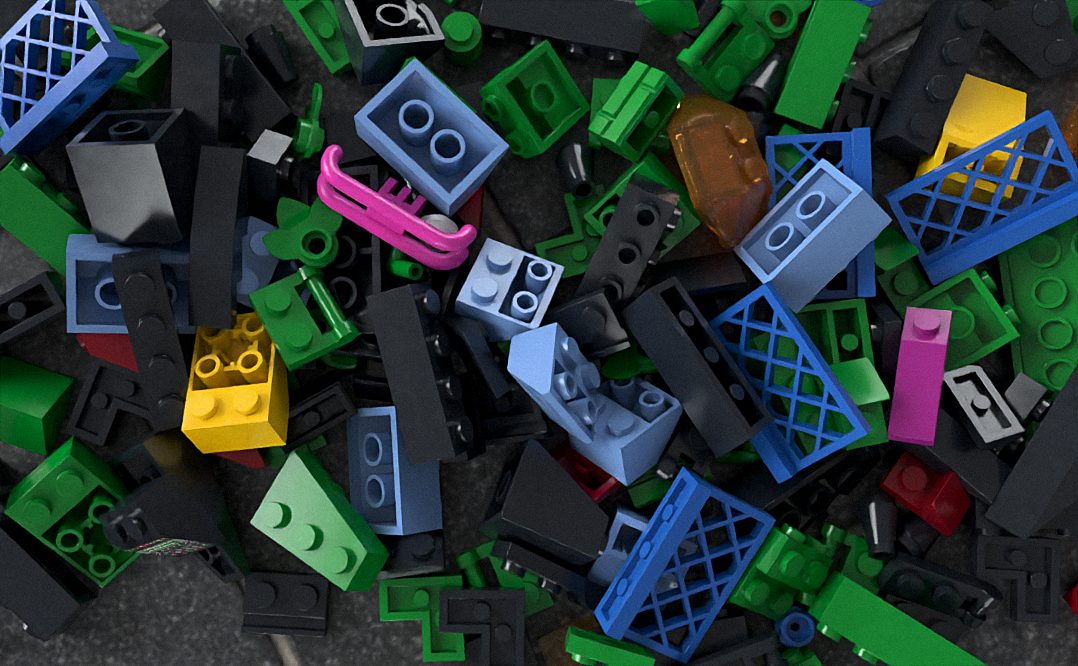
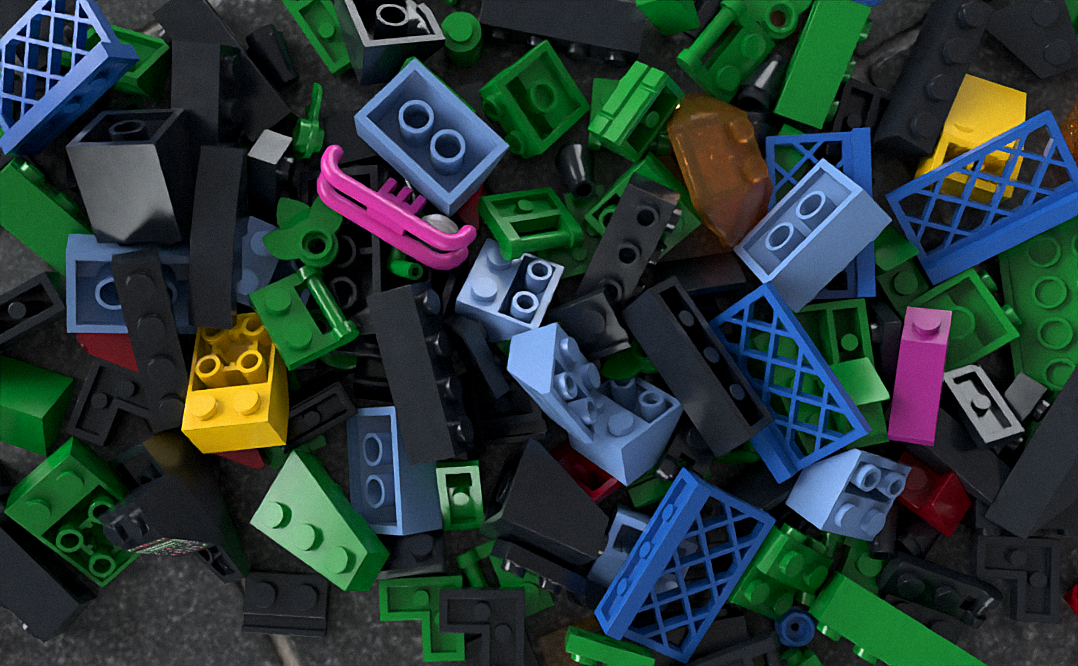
(461, 494): none -> green slope
(529, 211): none -> green plate
(849, 492): none -> medium blue slope

